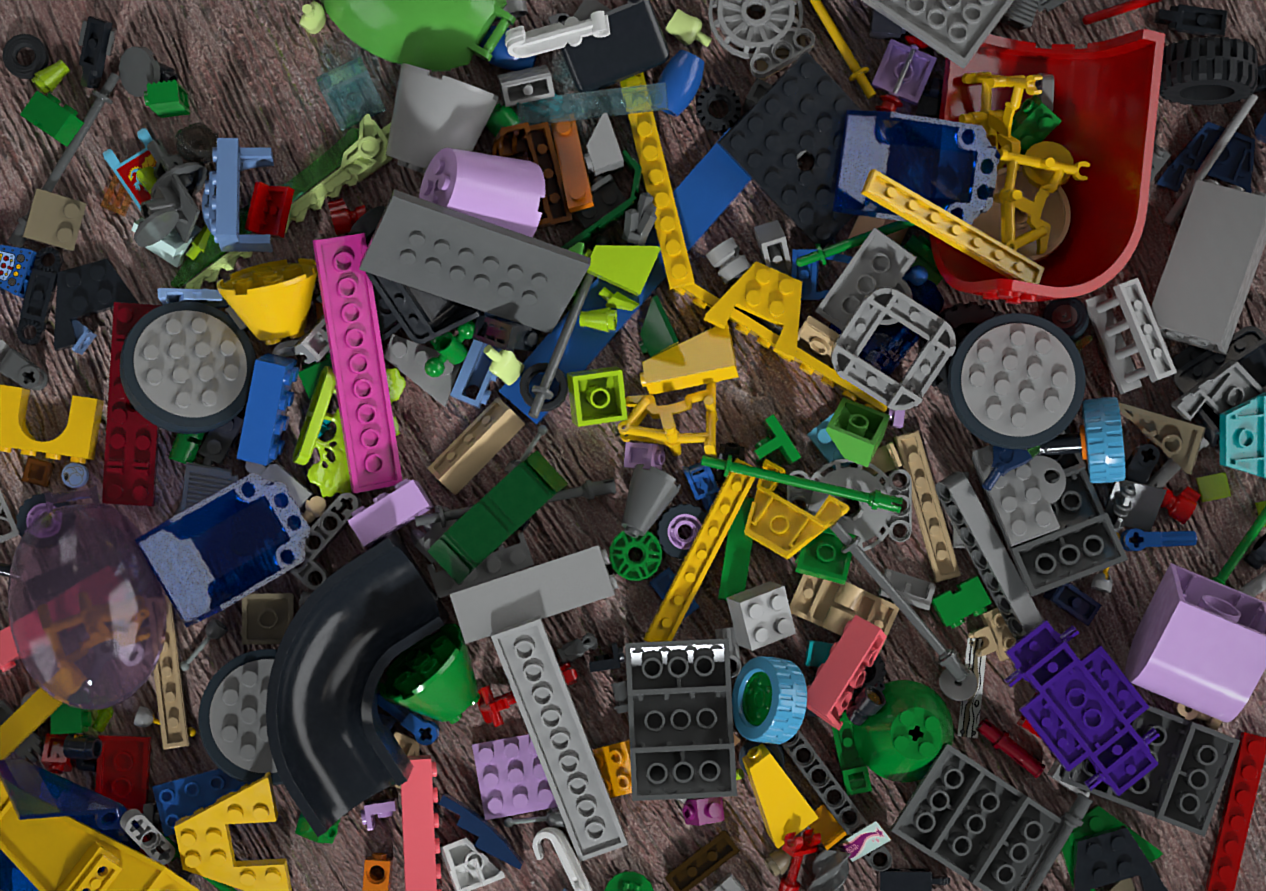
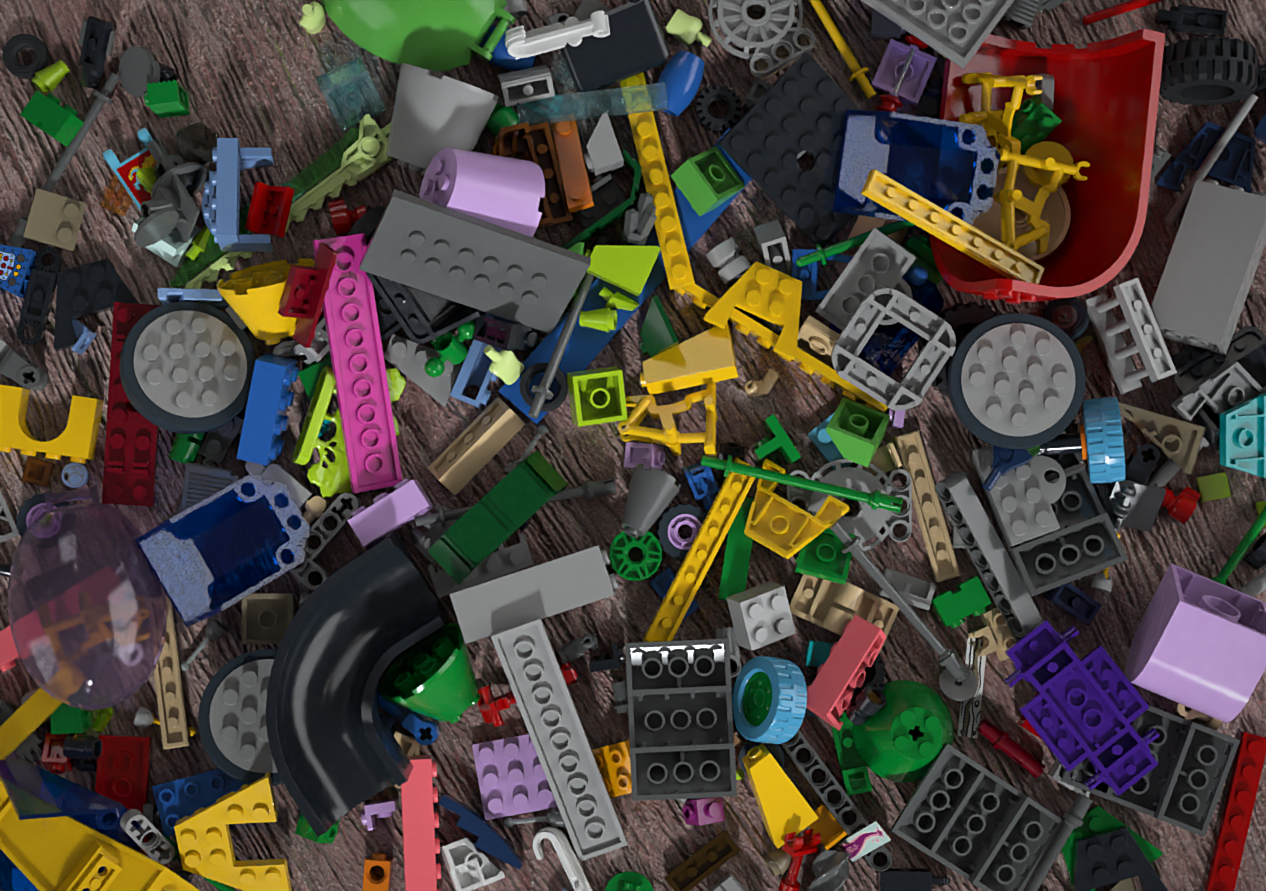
(306, 293): none -> dark red bracket
(707, 180): none -> bright green slope
(762, 387): none -> tan arm
(1156, 539): blue connector -> none

